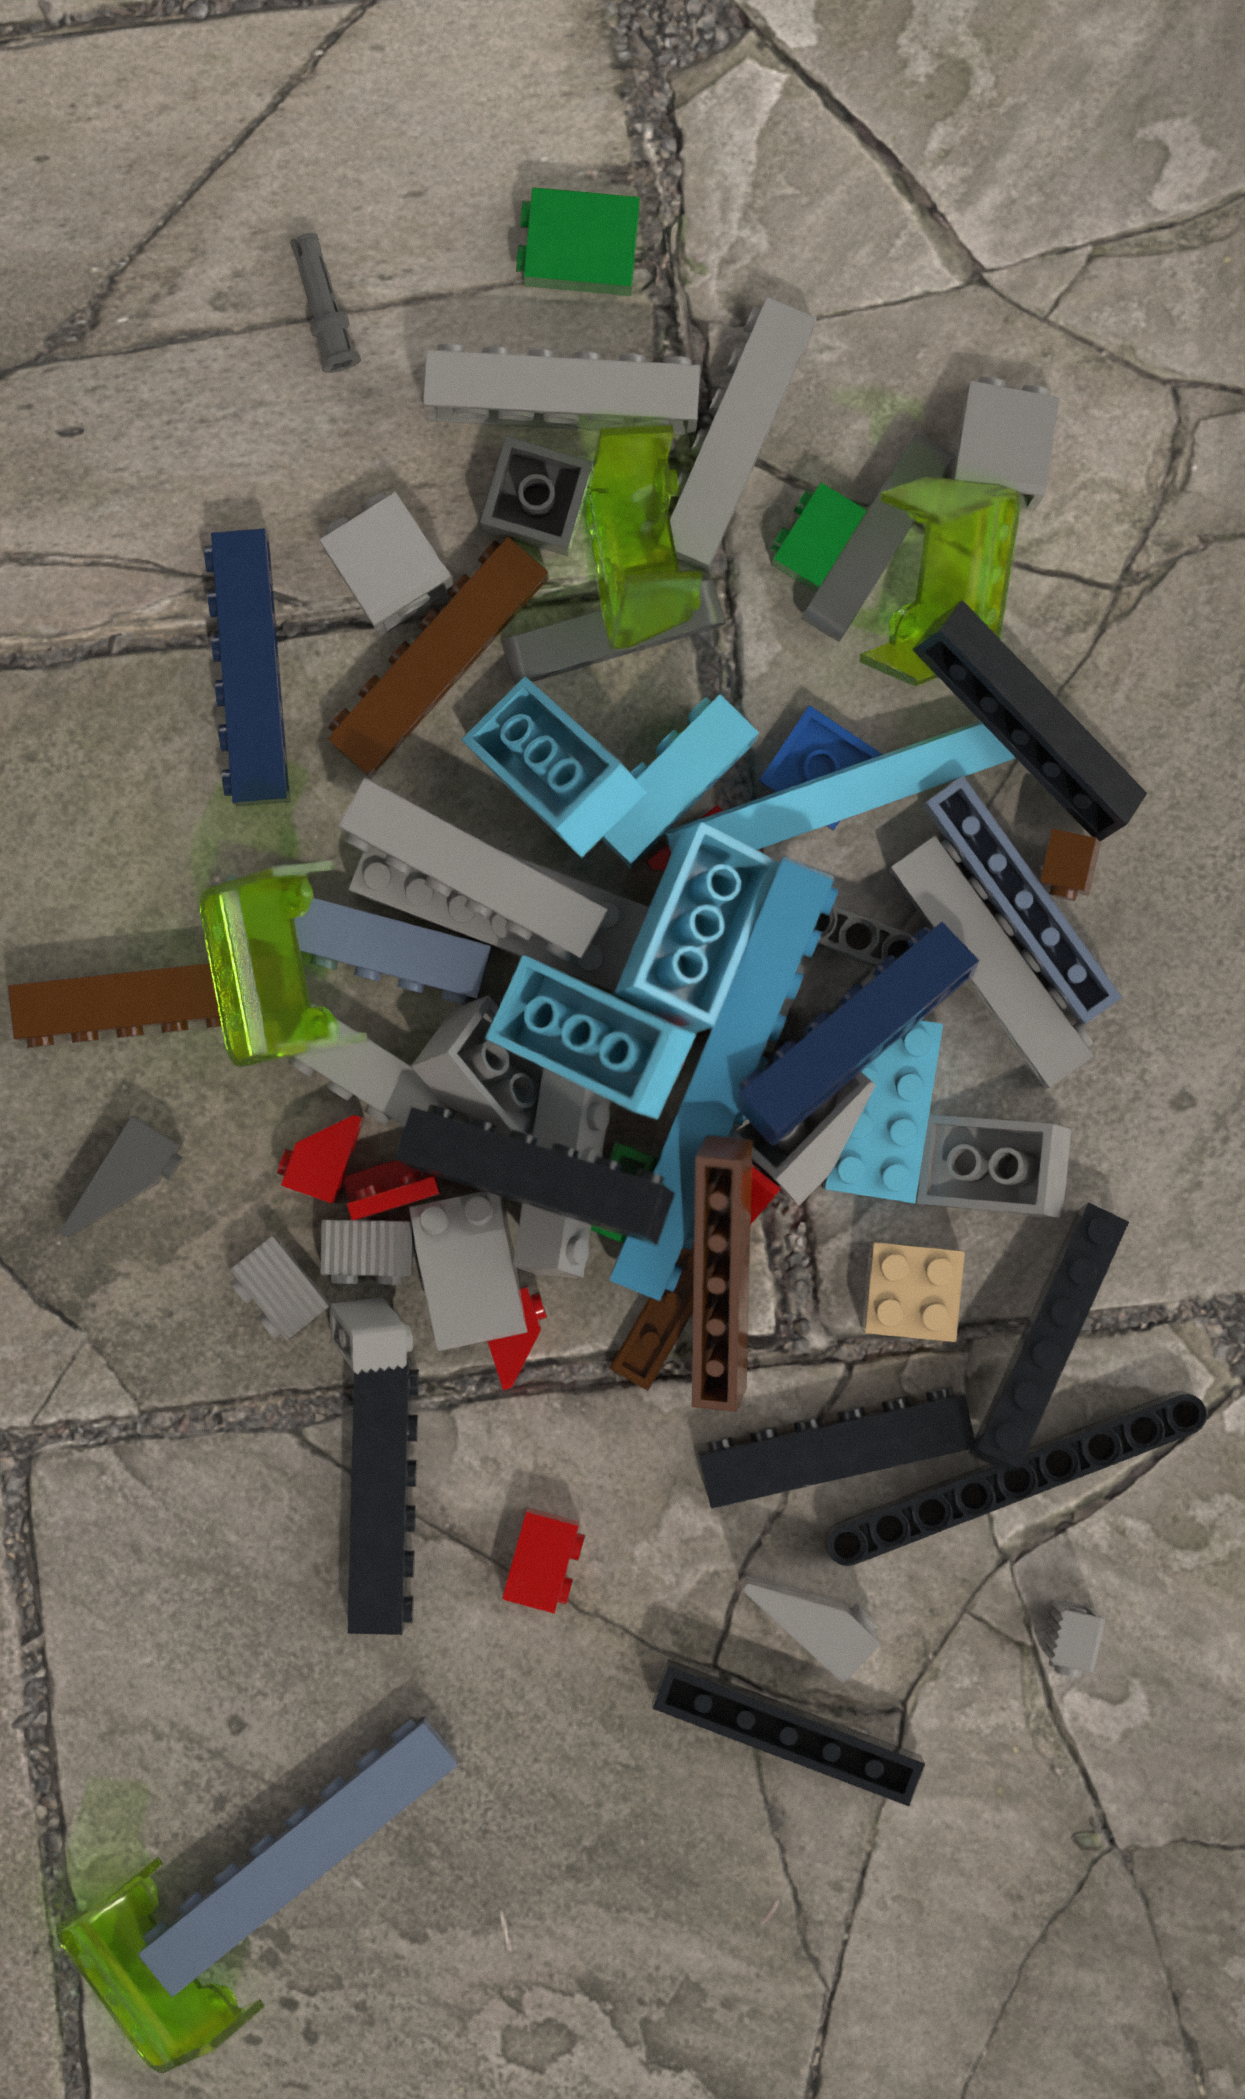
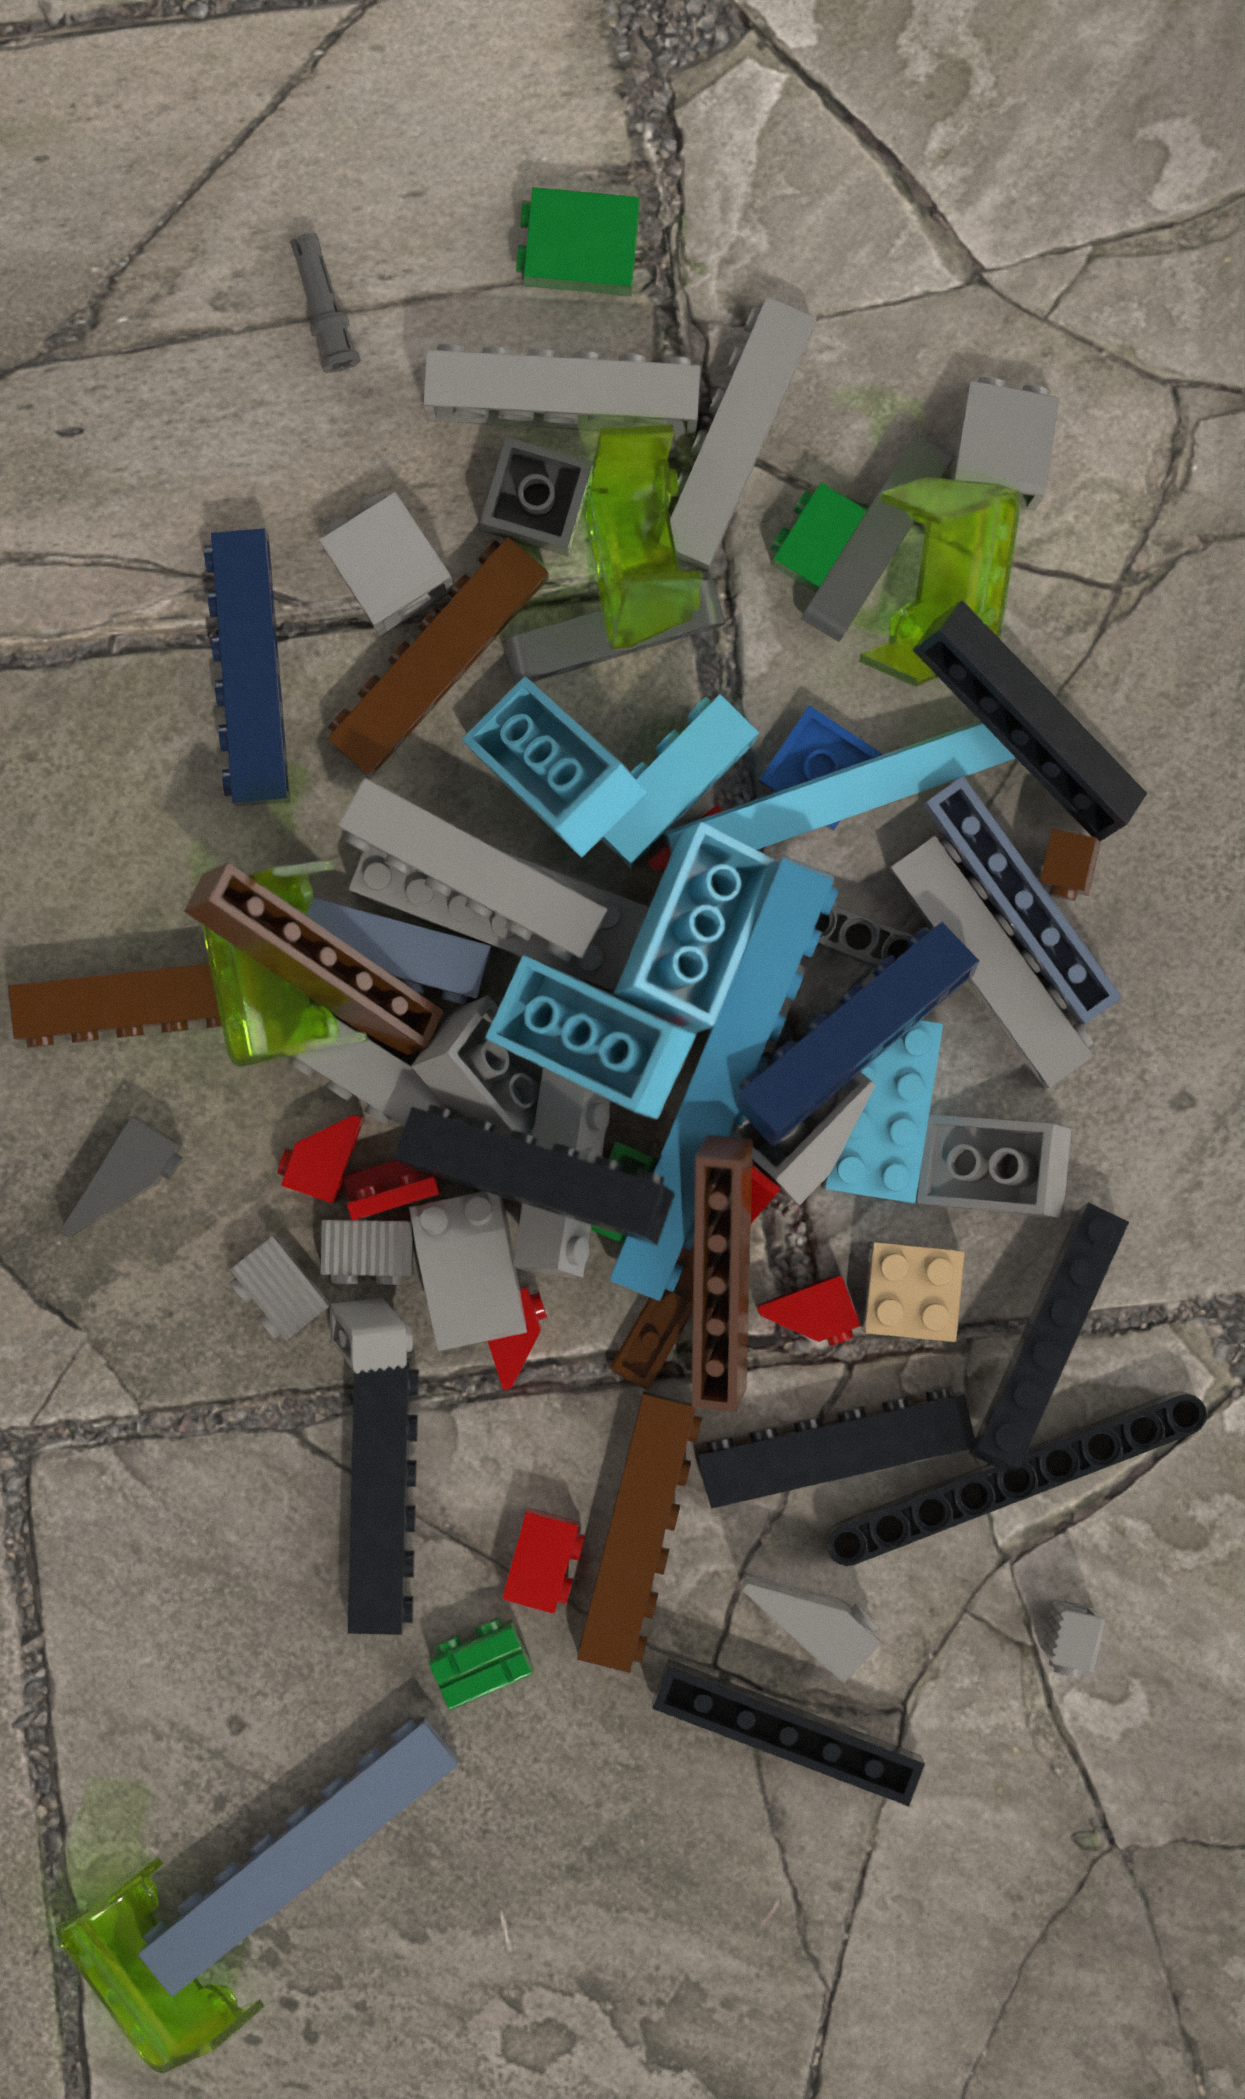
(313, 960): none -> reddish brown brick
(479, 1663): none -> green brick
(637, 1532): none -> reddish brown brick
(815, 1311): none -> red slope

